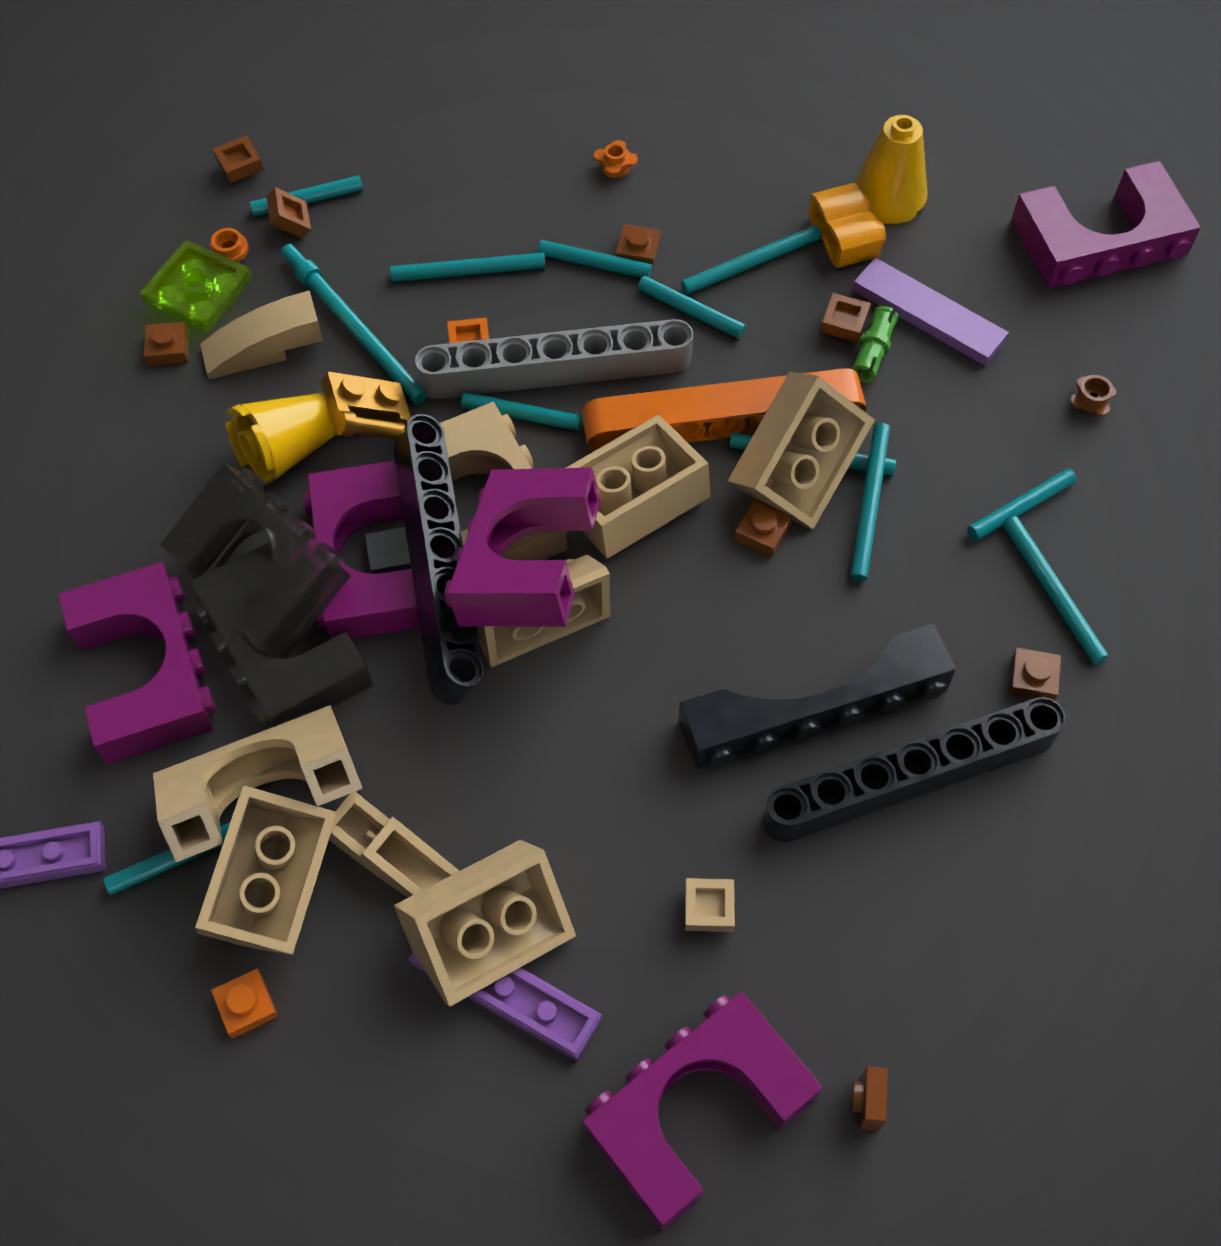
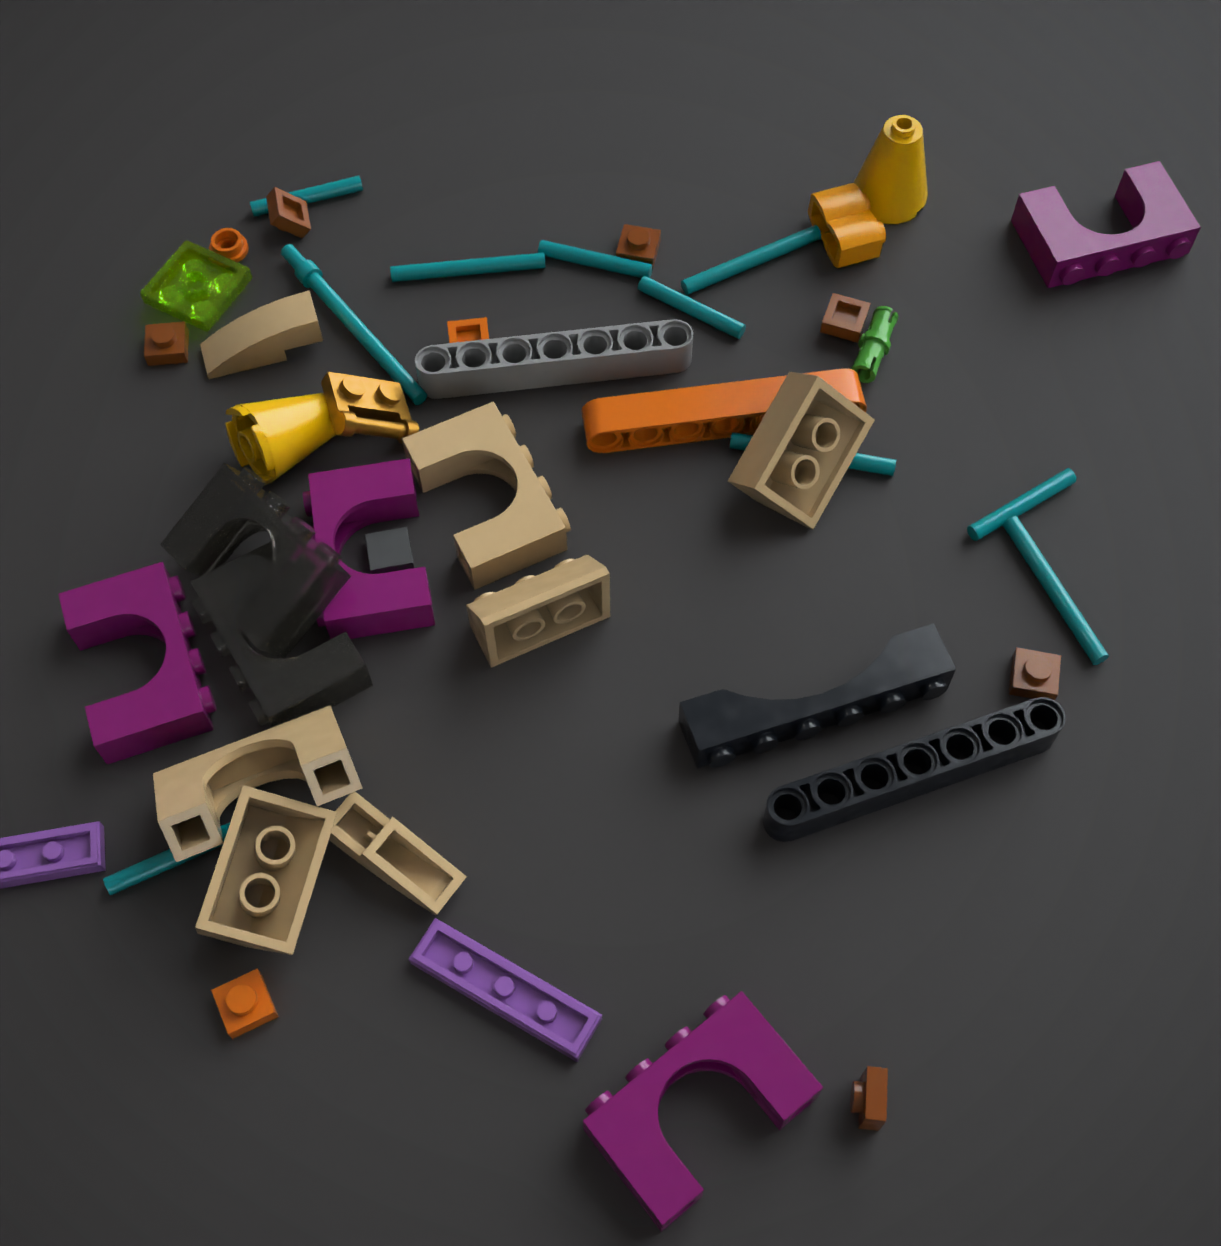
(238, 159): dark orange plate -> none
(434, 529): black beam -> none
(486, 920): tan slope -> none
(511, 506): magenta arch -> none
(525, 412): teal bar -> none
(615, 159): orange plate -> none
(643, 483): tan slope -> none
(709, 905): tan plate -> none
(763, 528): dark orange plate -> none
(870, 502): teal bar -> none
(930, 311): tile -> none
(1093, 394): dark orange plate -> none

